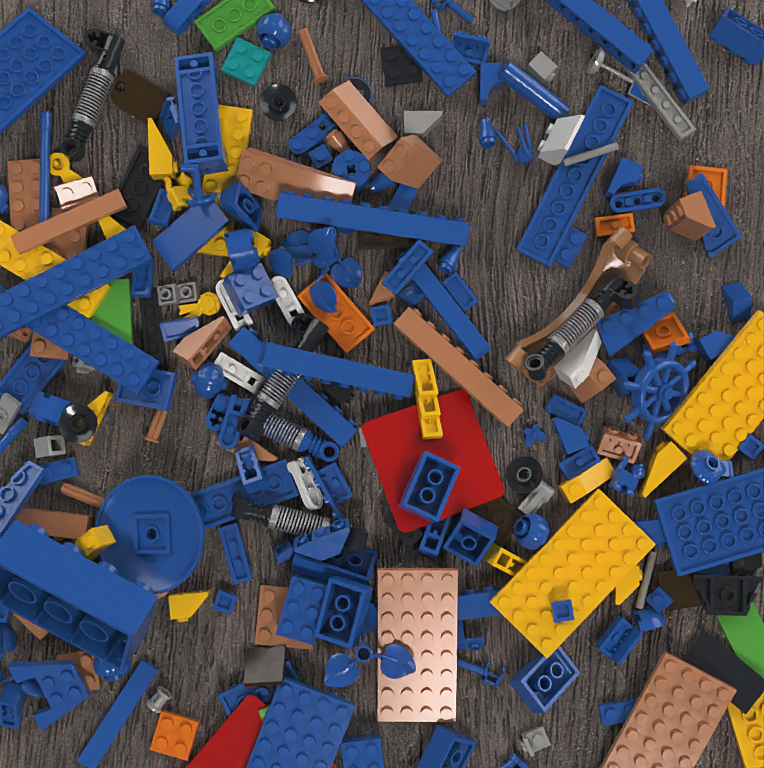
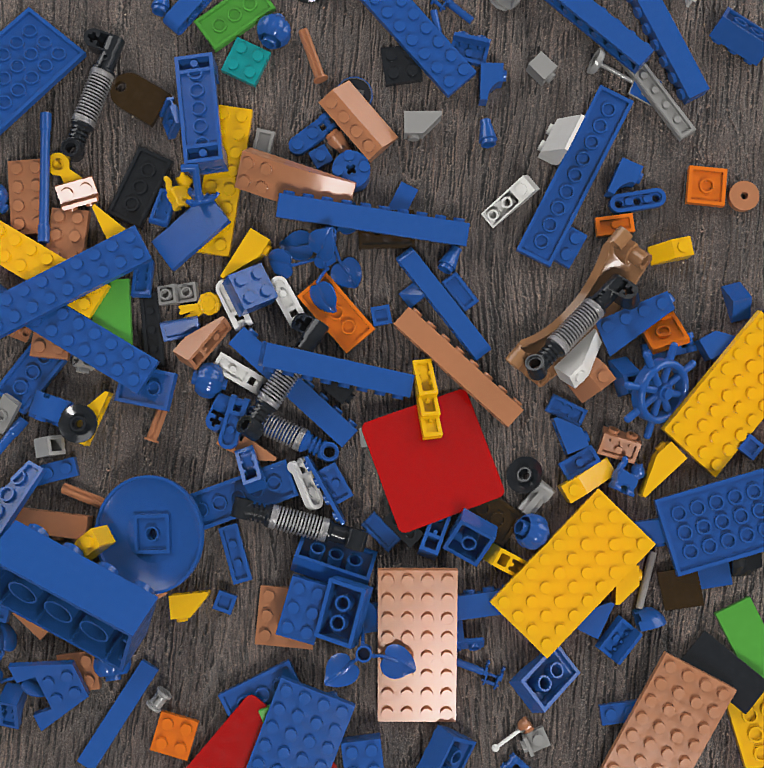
(68, 221): nougat tile -> none
(160, 157): yellow slope -> none
(240, 249): blue brick -> none
(242, 206): blue slope -> none
(264, 140): none -> light grey tile
(265, 666): tile -> none
(275, 94): black dish -> none
(284, 551): blue plate -> none
(323, 541): blue slope -> none
(380, 182): blue cone -> none
(381, 293): nougat slope -> none
(381, 531): none -> blue tile
(407, 267): blue plate -> none
(410, 162): nougat slope -> none
(429, 487): blue brick -> none
(510, 200): none -> white slope
(524, 727): none -> hinge
(525, 153): blue plant -> none
(533, 91): blue brick -> none
(533, 434): blue piece -> none
(562, 610): blue plate -> none
(590, 154): light grey bar -> none
(597, 619): none -> blue slope
(659, 599): blue plate -> none
(671, 251): none -> yellow slope
(690, 217): nougat slope -> none
(709, 468): blue animal -> none
(725, 230): blue wing -> none
(726, 593): black wing -> none
(734, 196): none -> nougat piece

